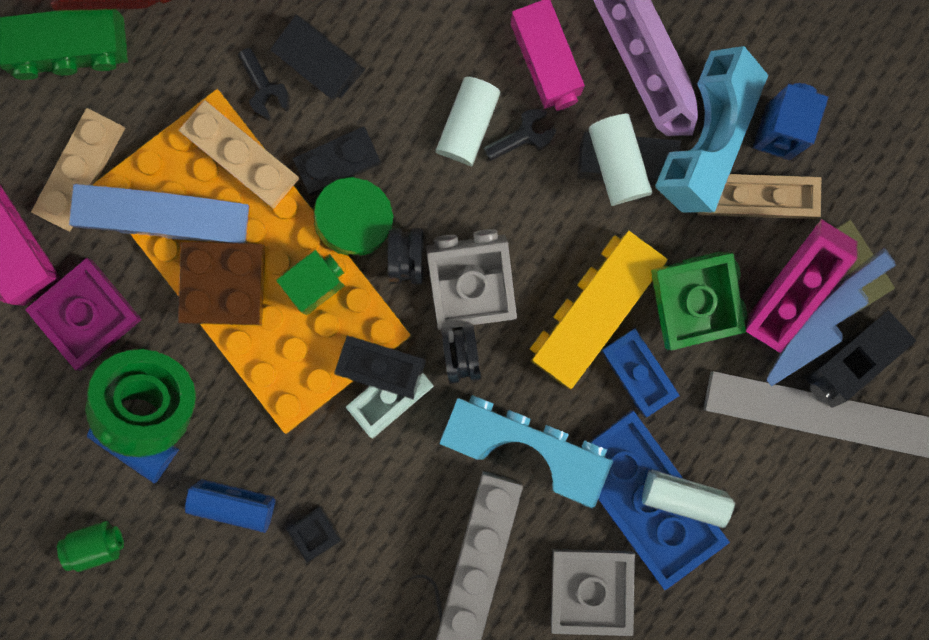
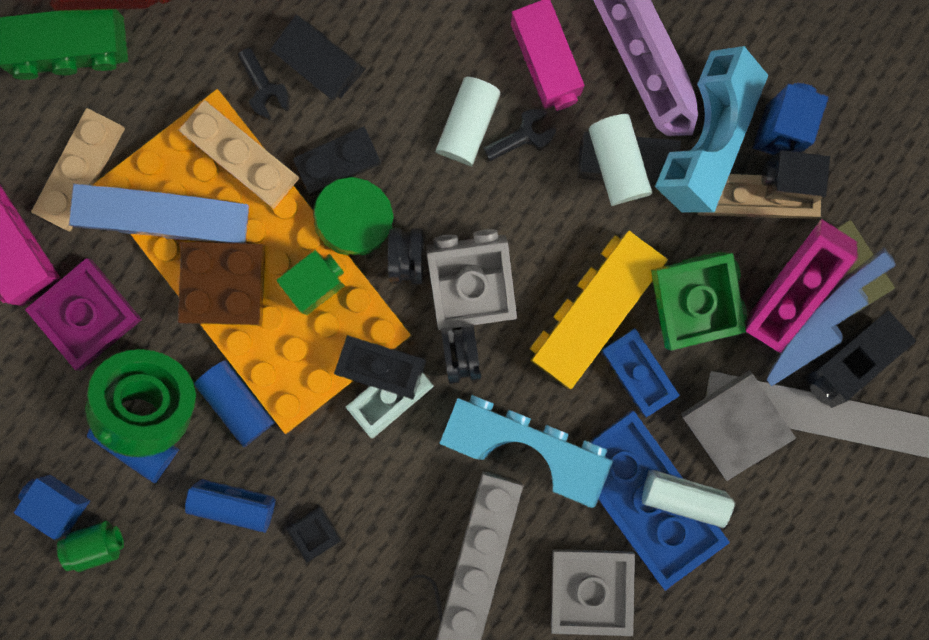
(50, 506): none -> blue brick
(234, 402): none -> blue brick
(738, 425): none -> flat silver tile
(796, 176): none -> black brick

